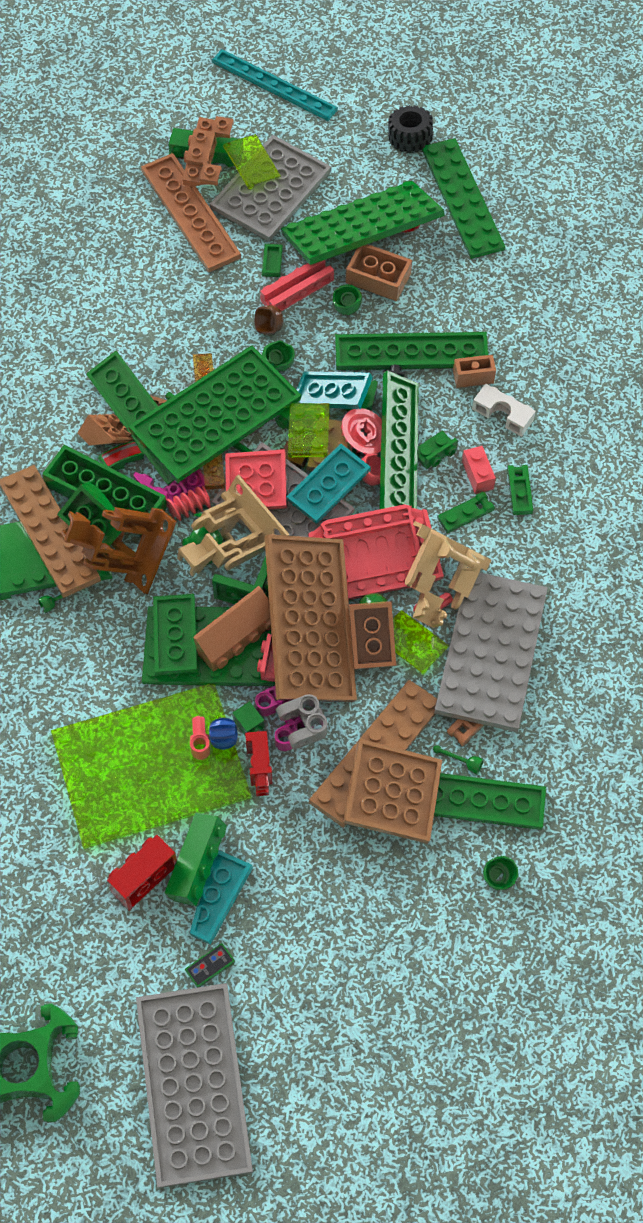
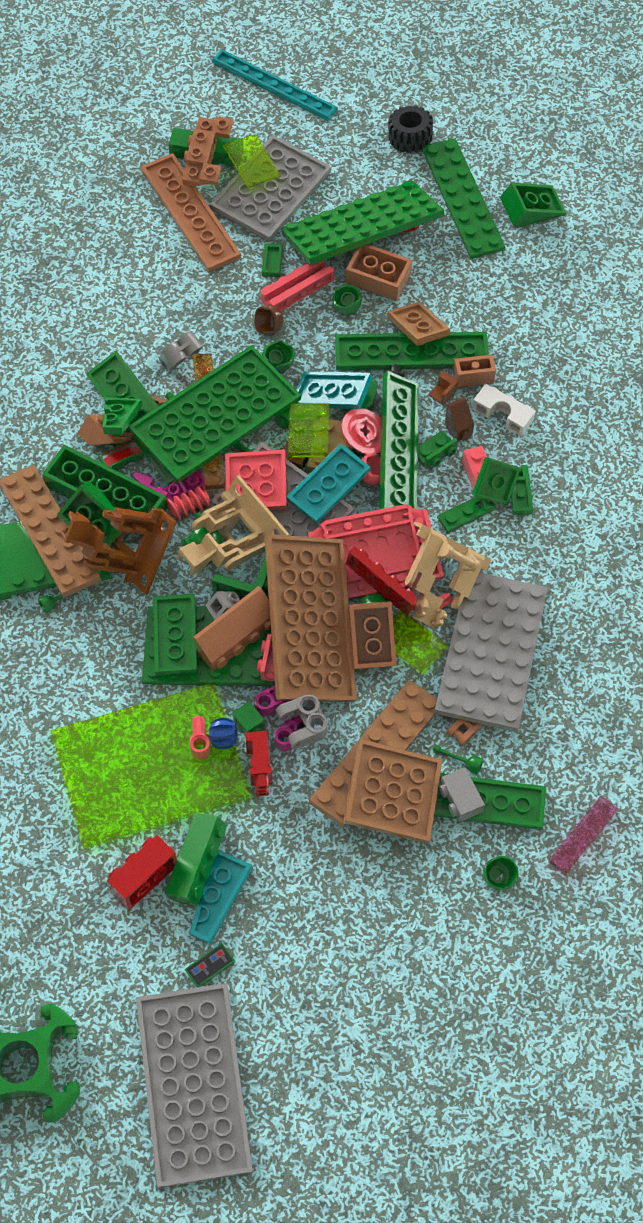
(119, 414): none -> green wing
(179, 351): none -> light grey piece
(221, 603): none -> light grey brick
(385, 584): none -> red plate
(418, 323): none -> medium nougat plate
(445, 388): none -> dark orange panel
(459, 419): none -> reddish brown slope
(461, 794): none -> light grey brick
(496, 481): none -> green tile
(531, 203): none -> green slope
(583, 835): none -> clear pink plate

